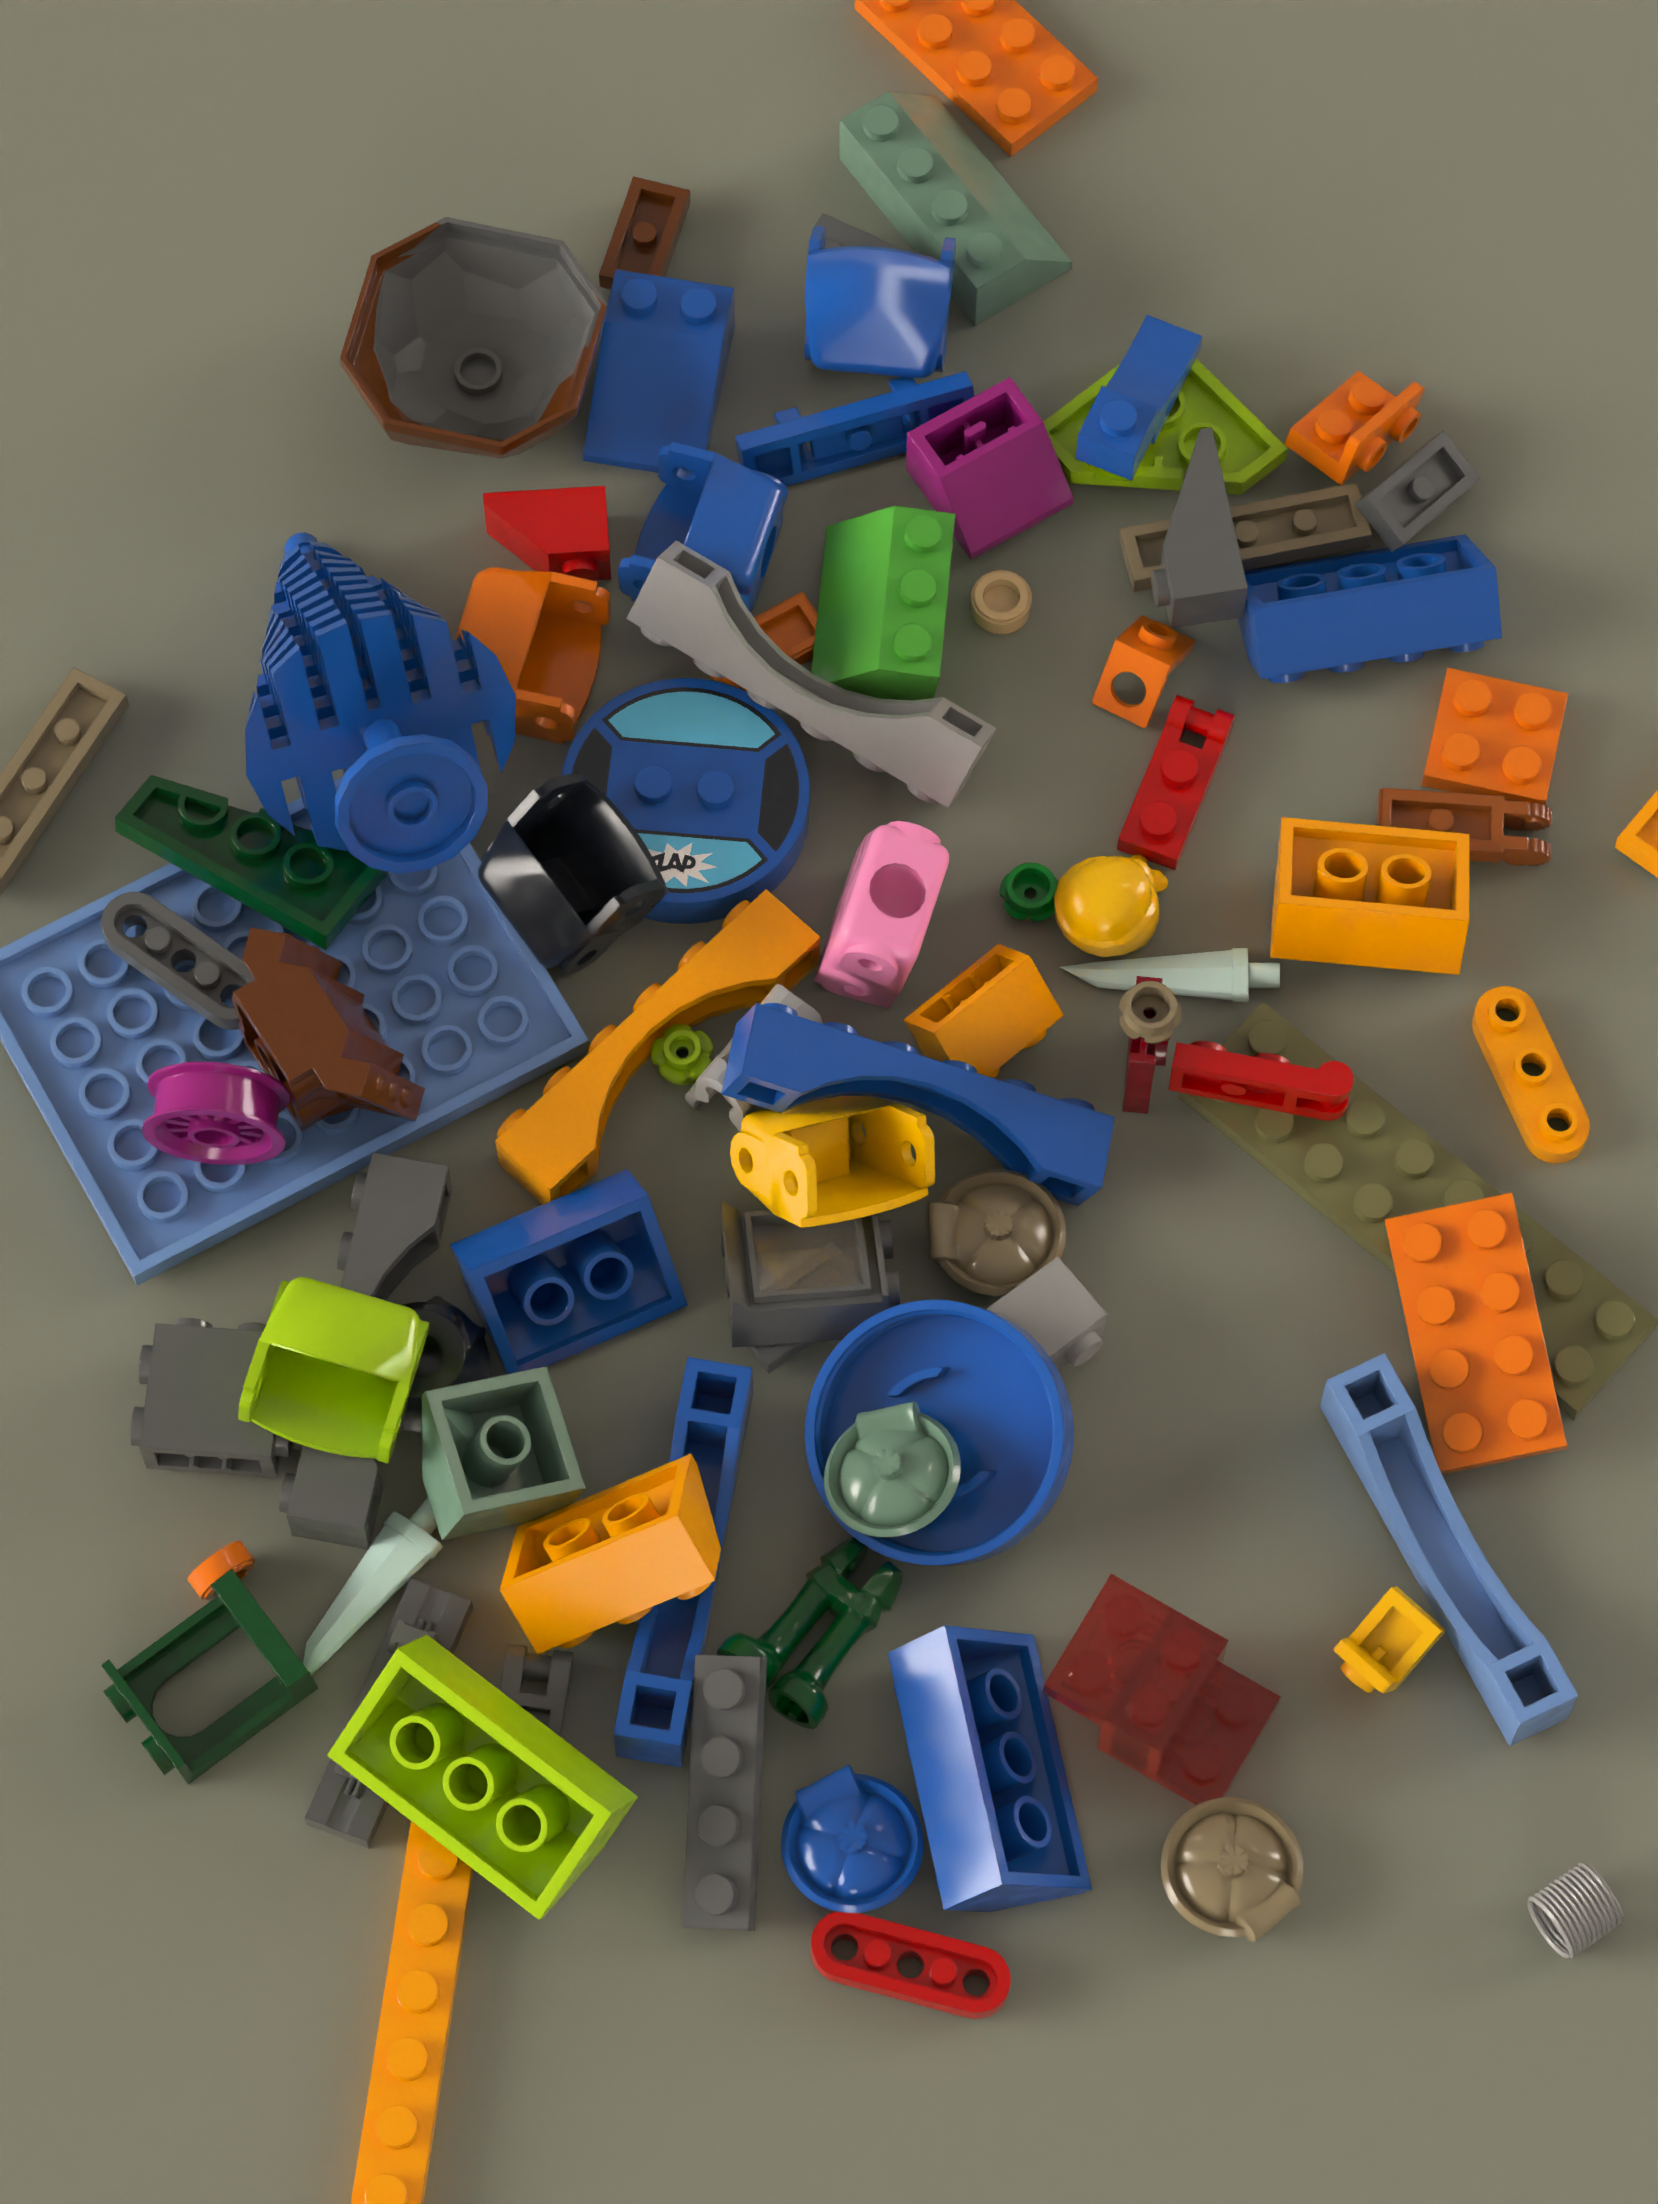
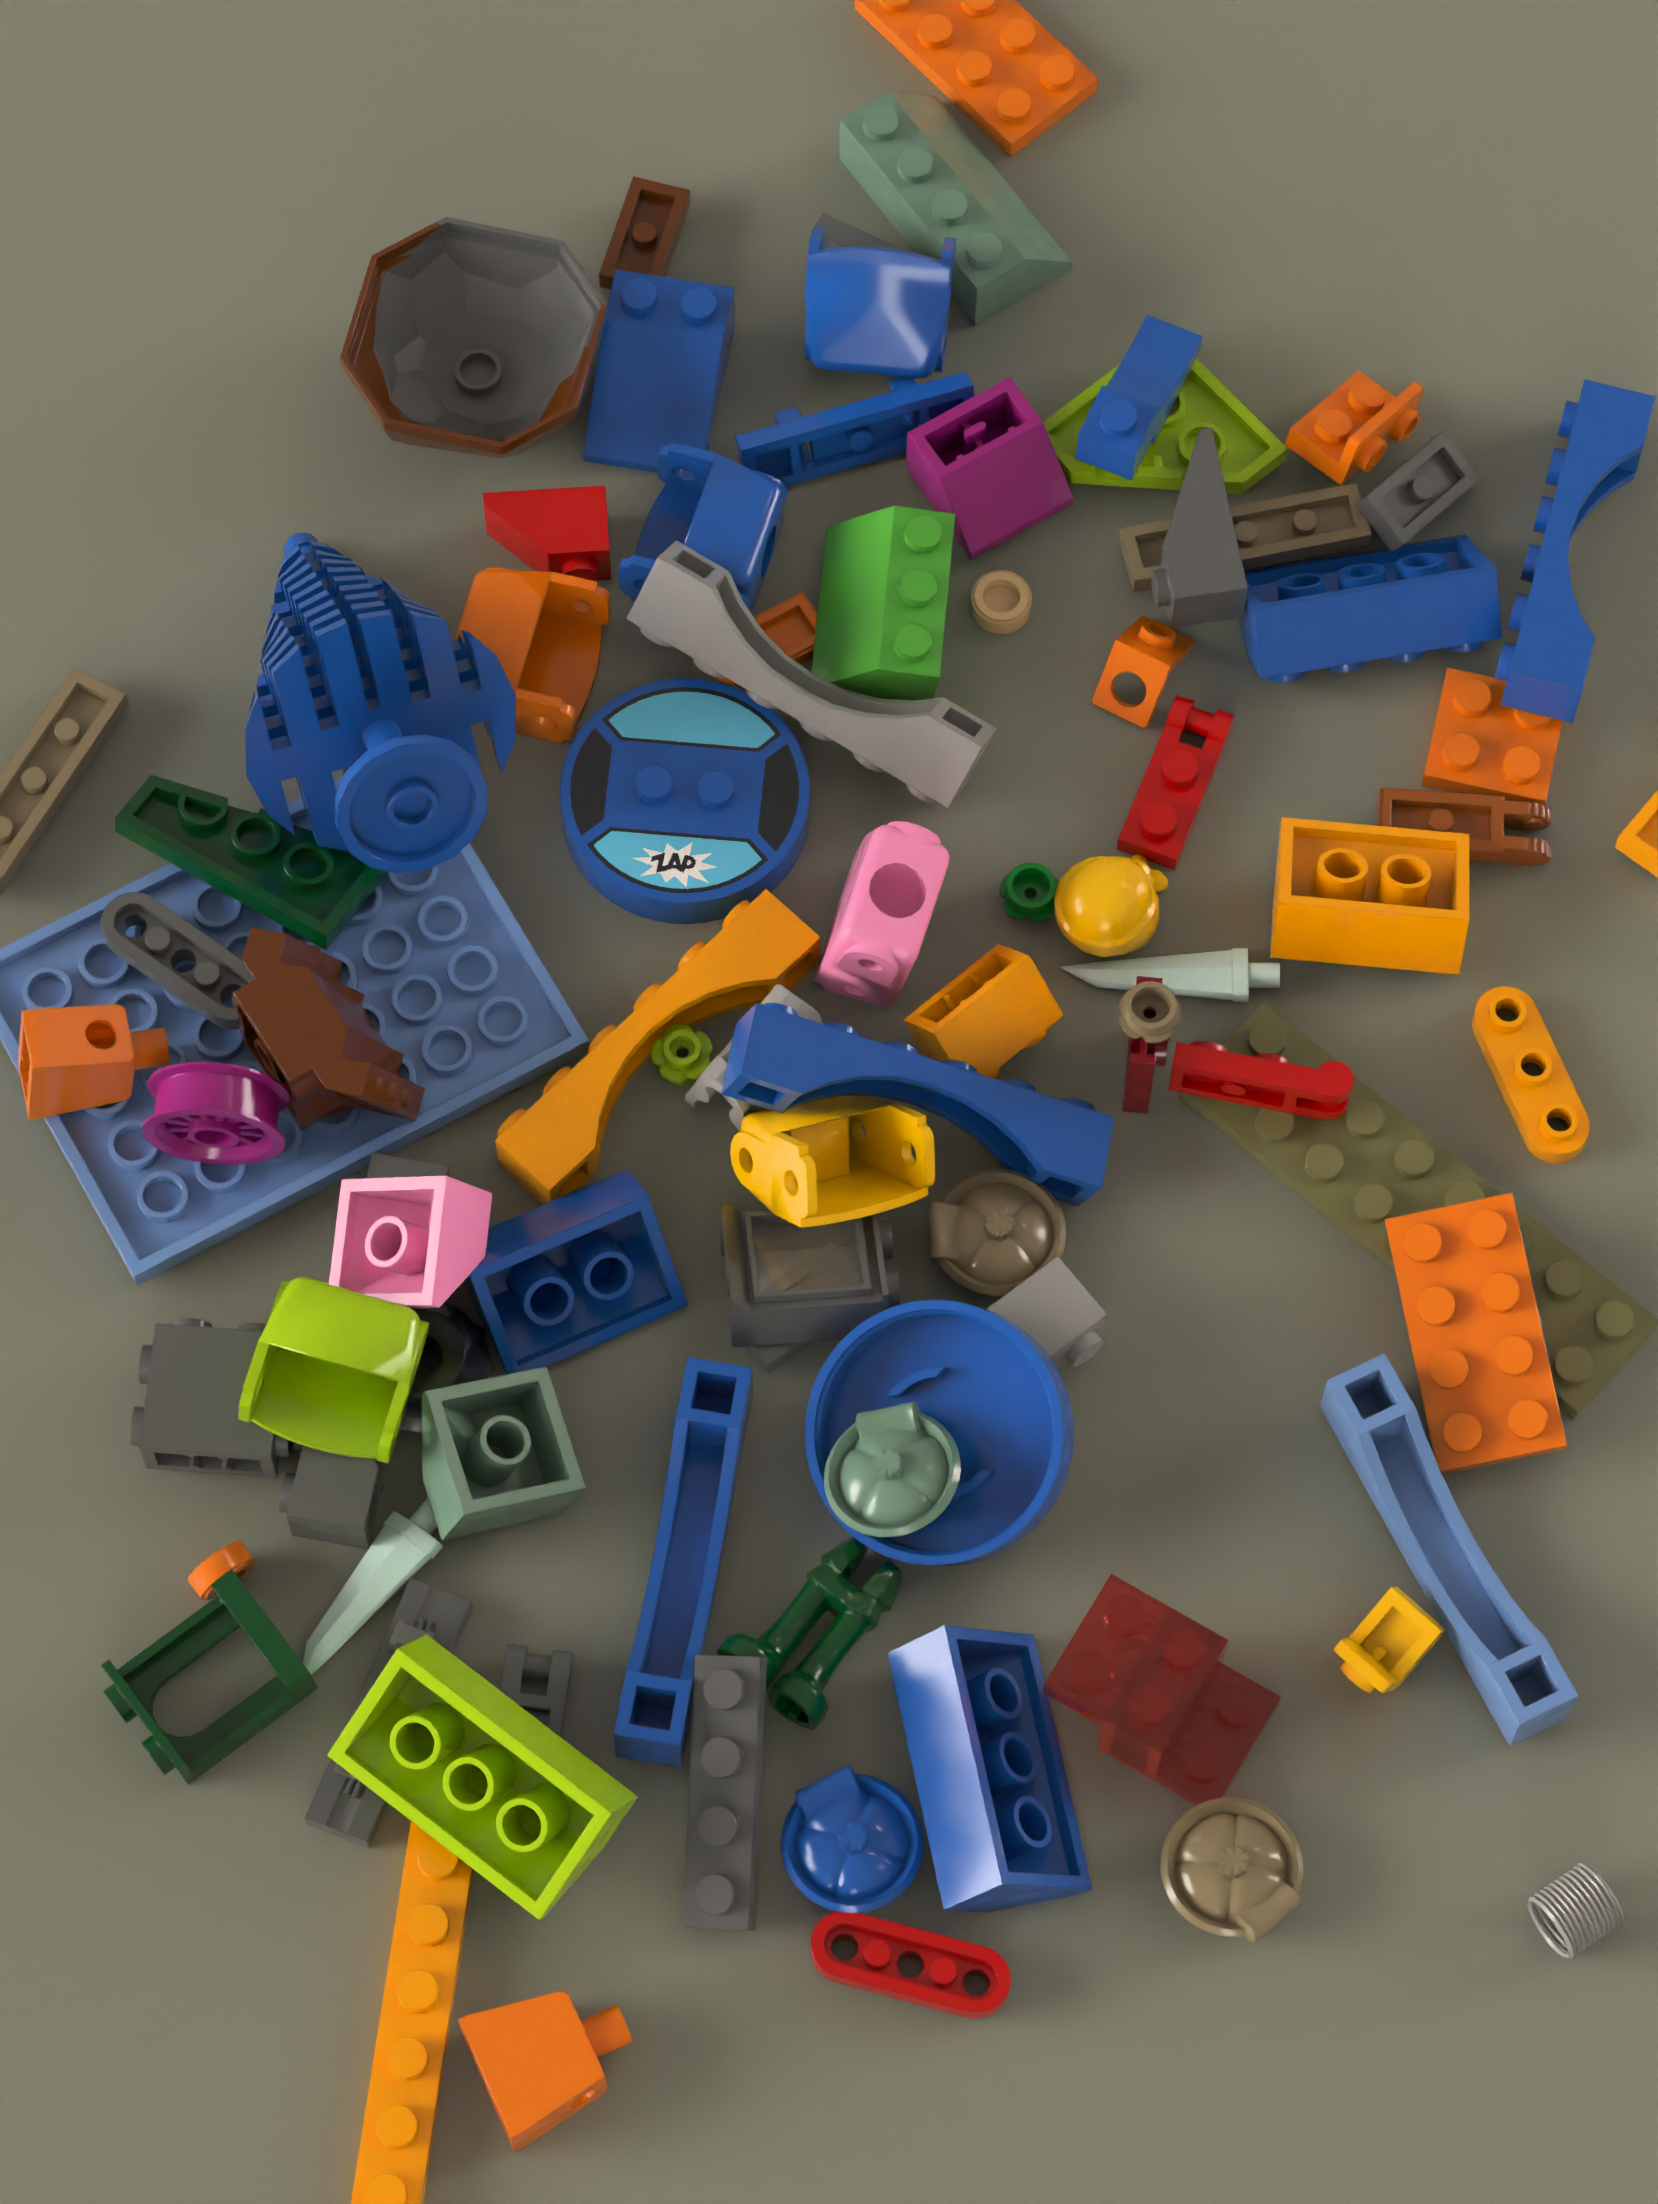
(82, 1057): none -> orange torso
(409, 1237): none -> bright pink slope
(541, 2060): none -> orange torso
(570, 873): black piece -> none
(612, 1556): light orange slope -> none
(1554, 642): none -> blue arch

